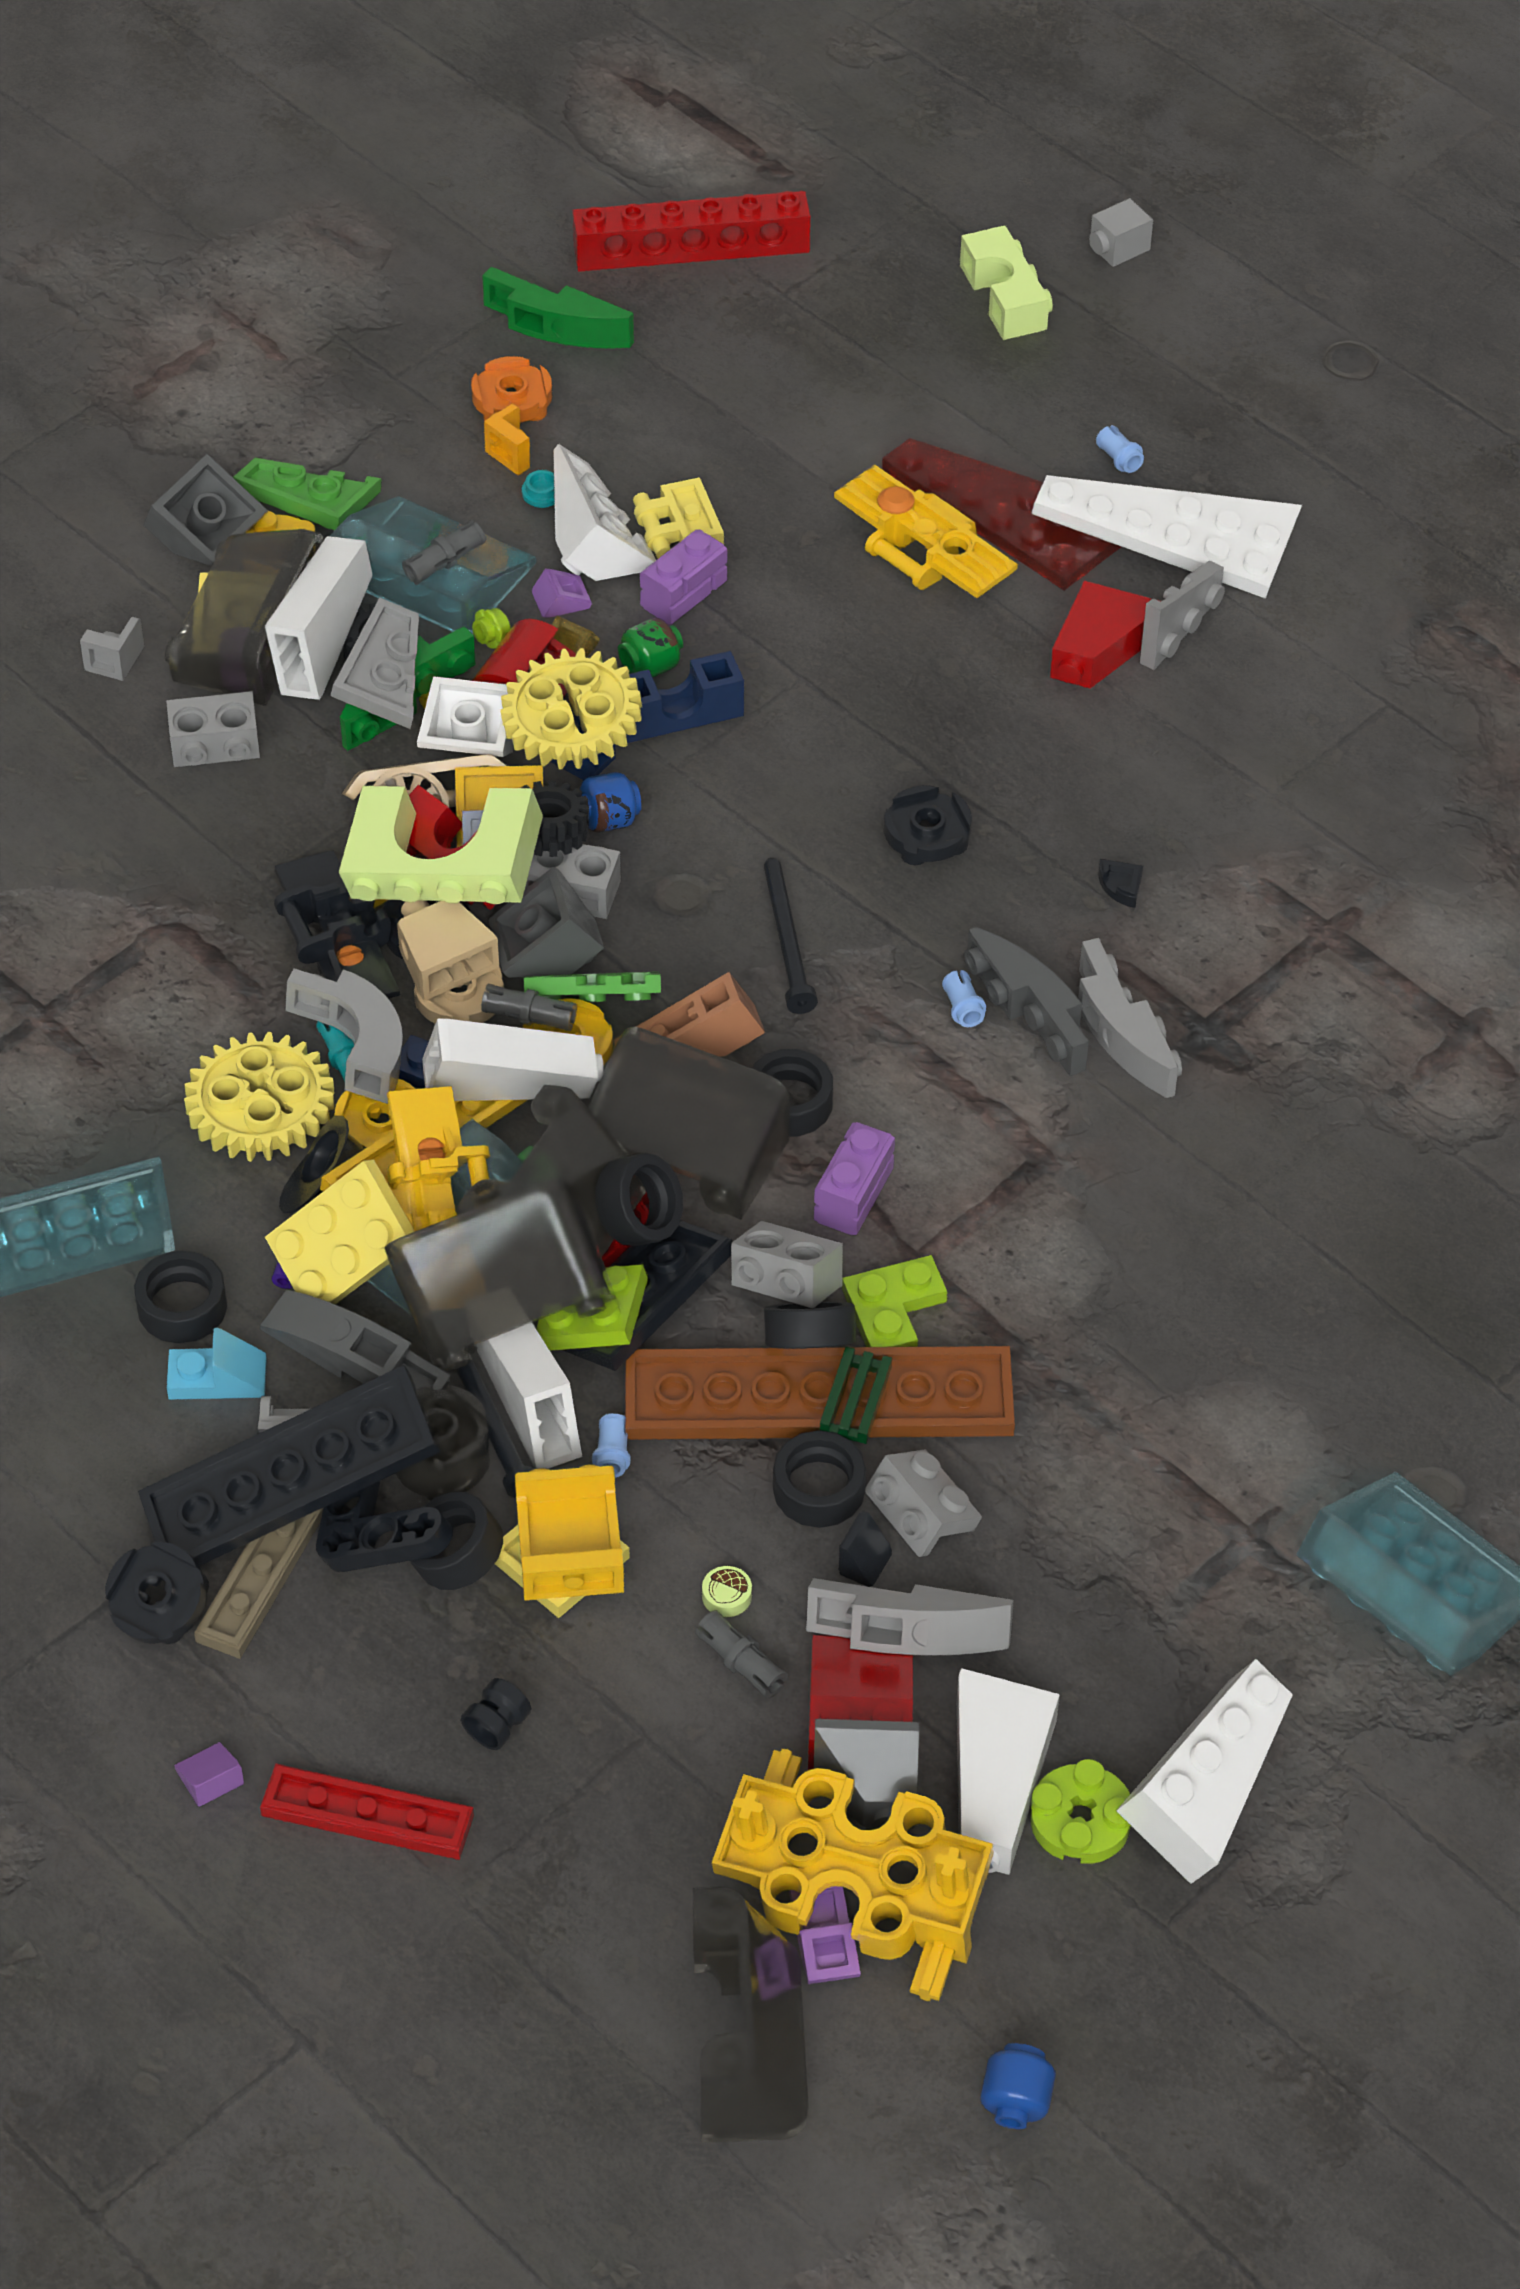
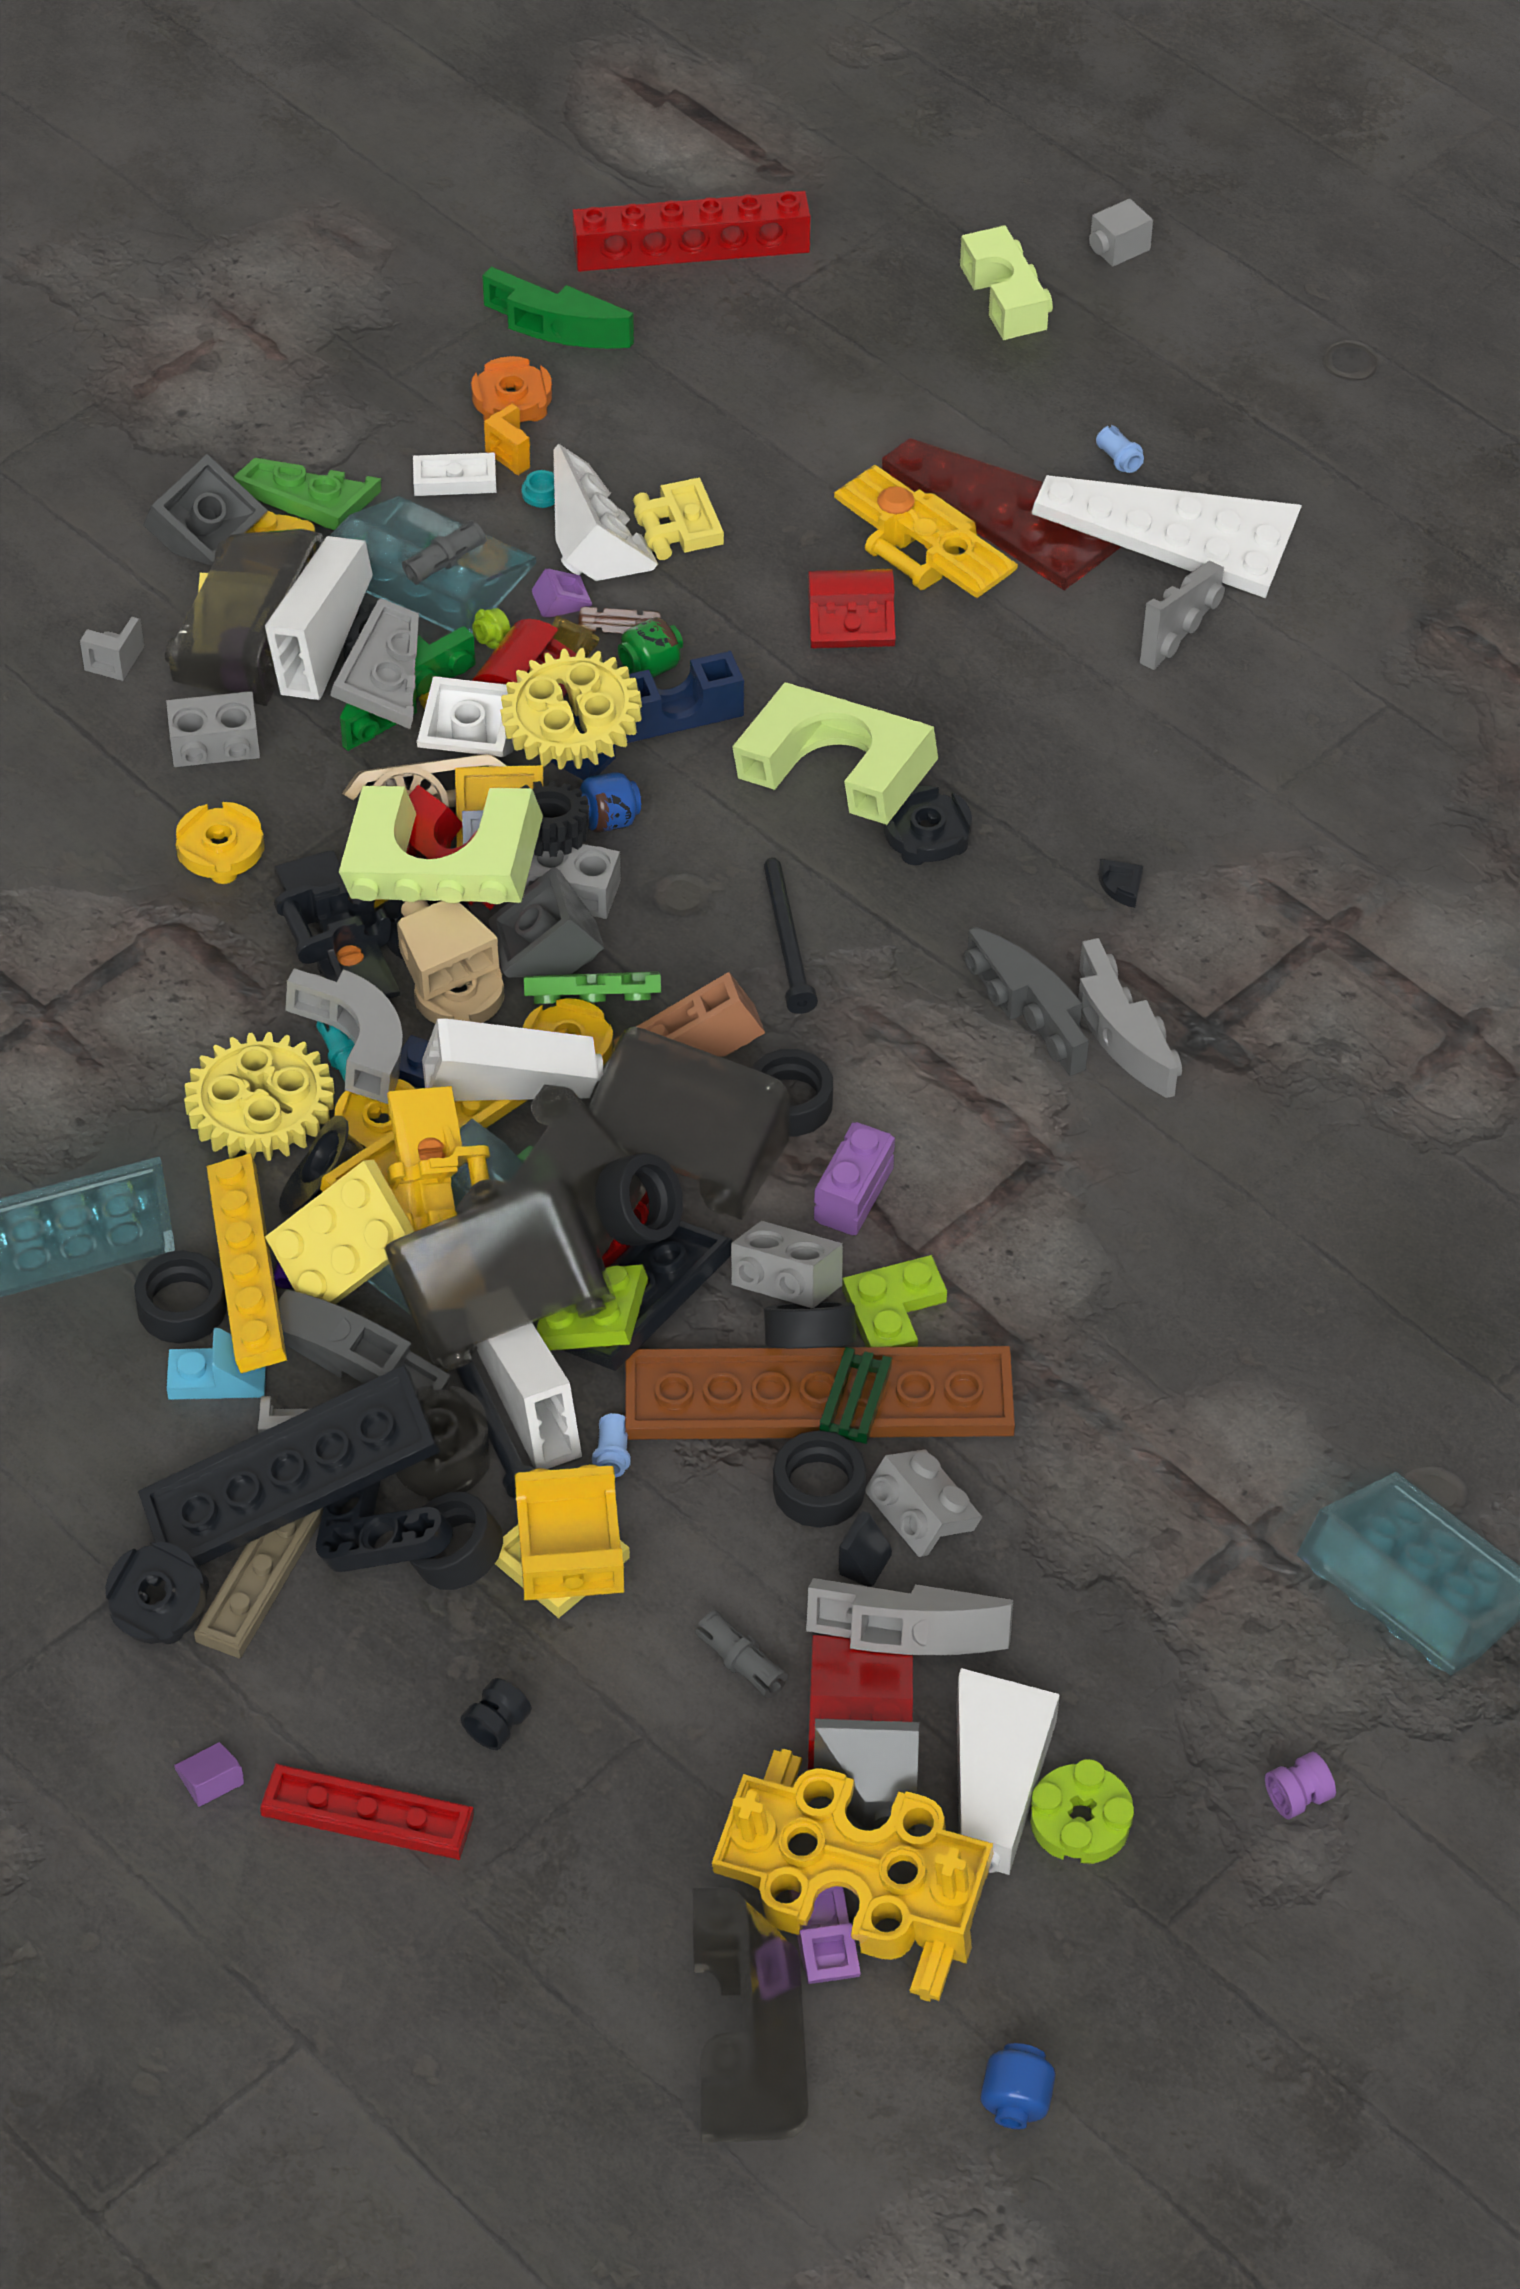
(223, 860): none -> yellow plate
(246, 1264): none -> yellow plate
(454, 474): none -> white plate
(529, 1007): dark grey pin -> none
(612, 619): none -> axle
(683, 576): medium lavender brick -> none
(727, 1591): yellowish green tile -> none
(805, 720): none -> yellowish green arch
(851, 608): none -> red brick
(966, 1006): light blue pin -> none
(1098, 634): red slope -> none
(1205, 1778): white wedge -> none
(1300, 1785): none -> medium lavender wheel

